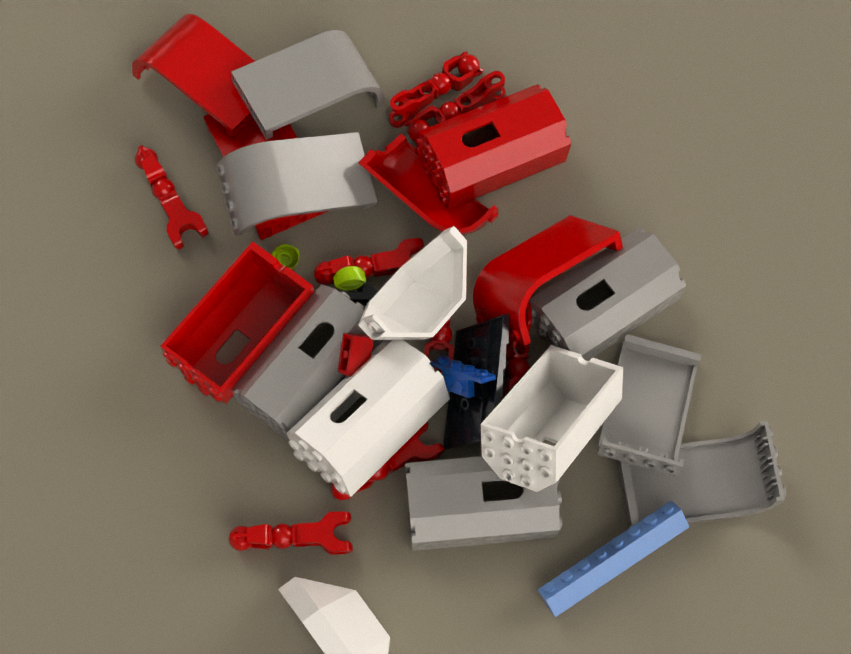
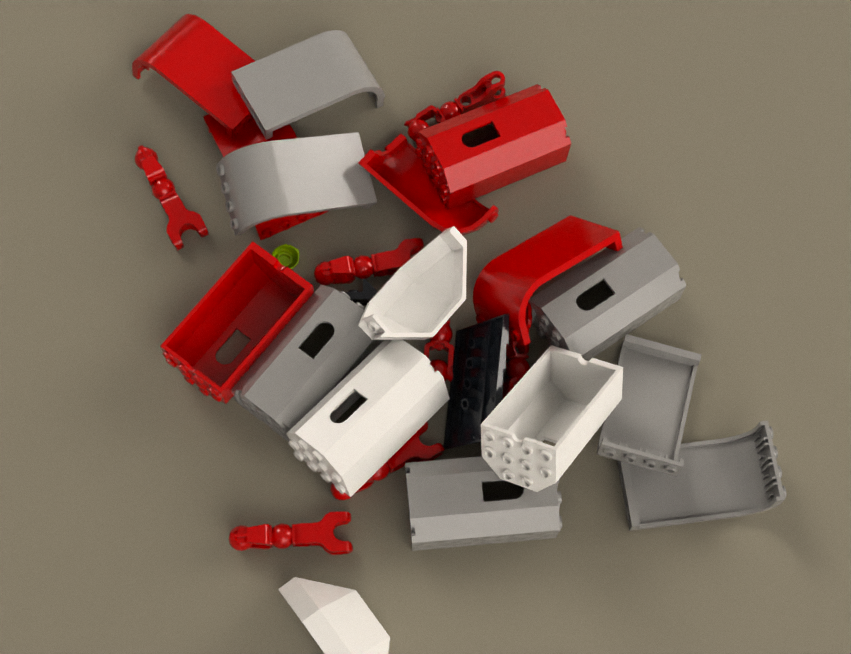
(349, 278): lime hat -> none
(354, 352): red slope -> none
(440, 84): red piece -> none
(461, 377): blue bracket -> none
(613, 558): medium blue brick -> none

